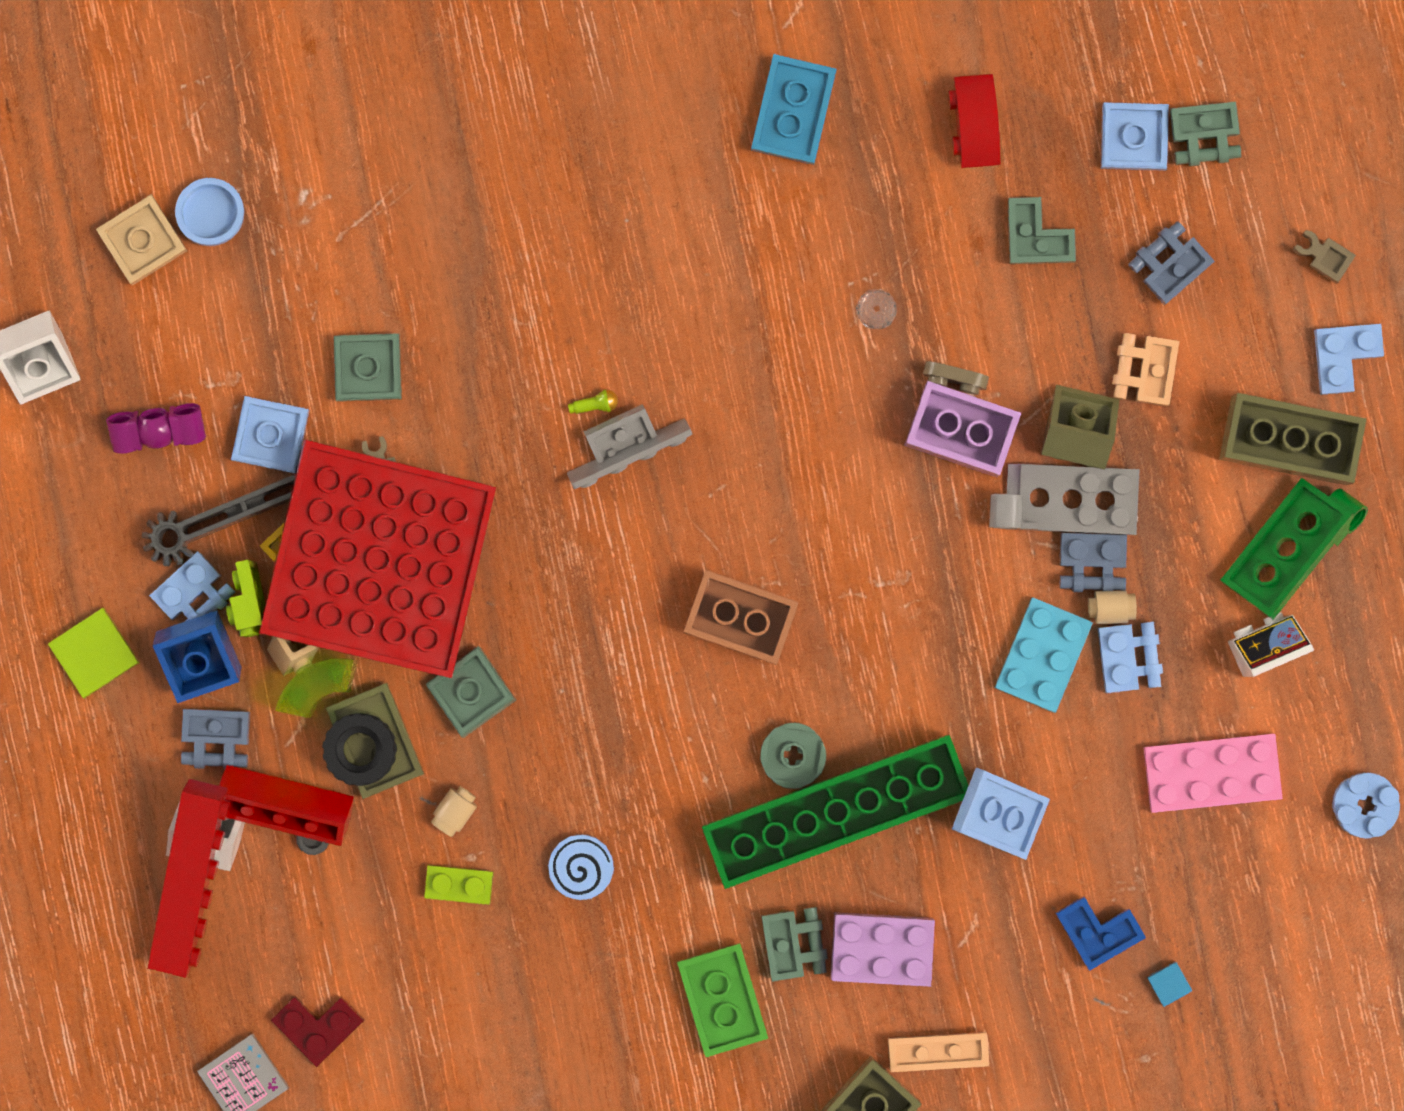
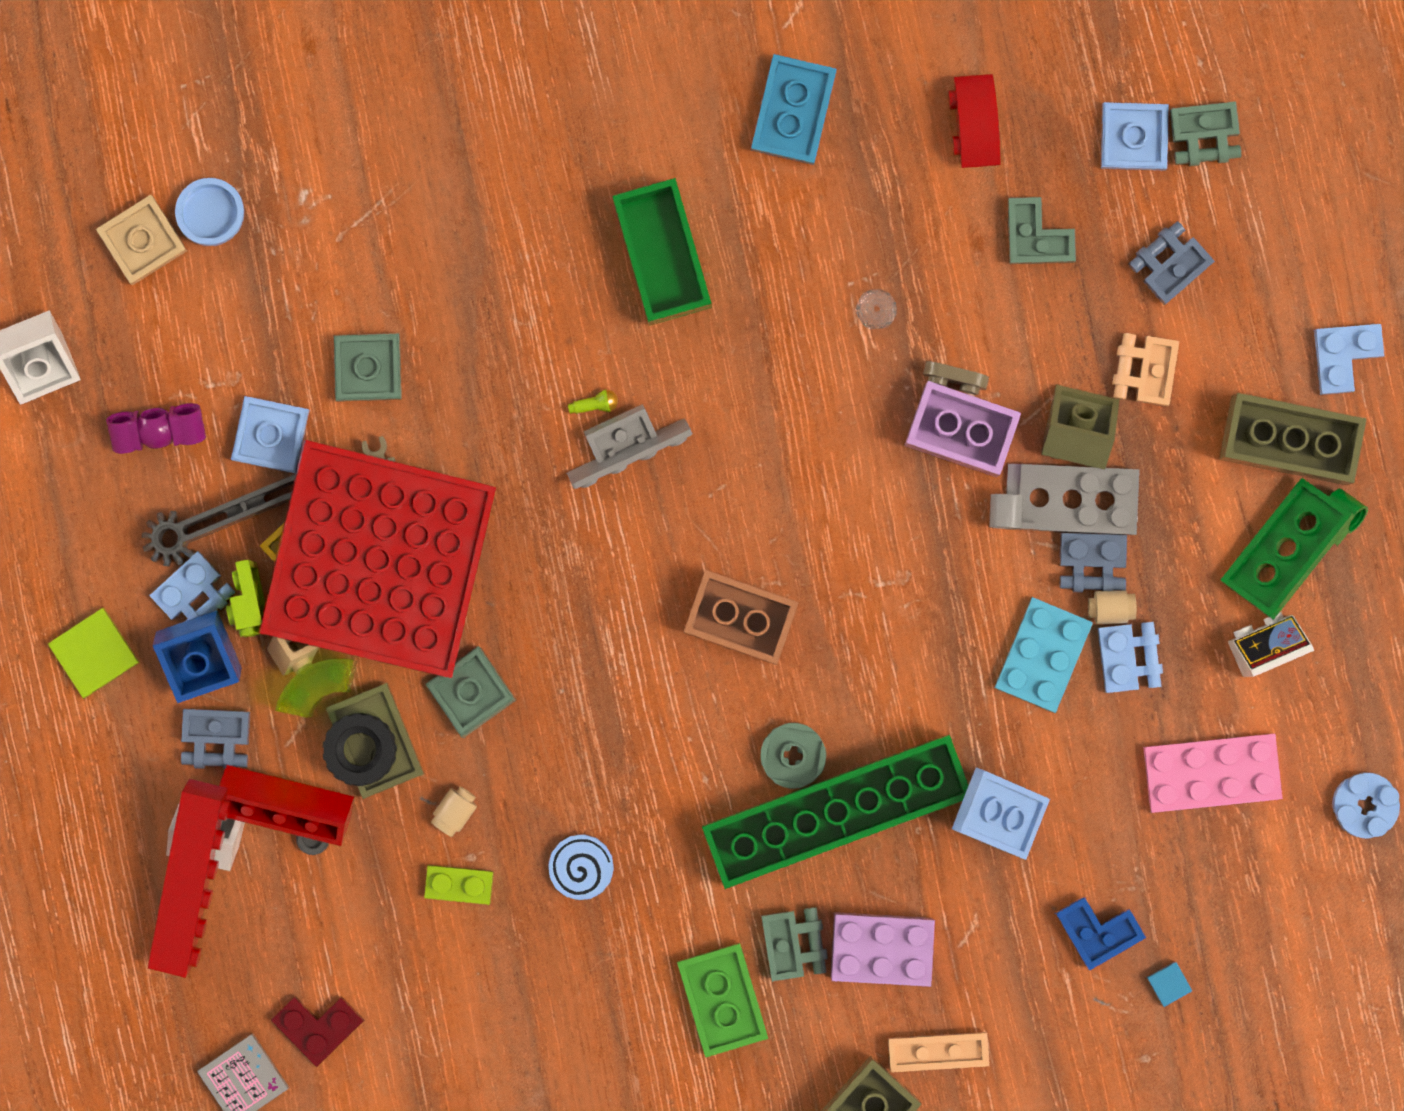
(662, 252): none -> green piece
(1329, 259): dark tan plate -> none

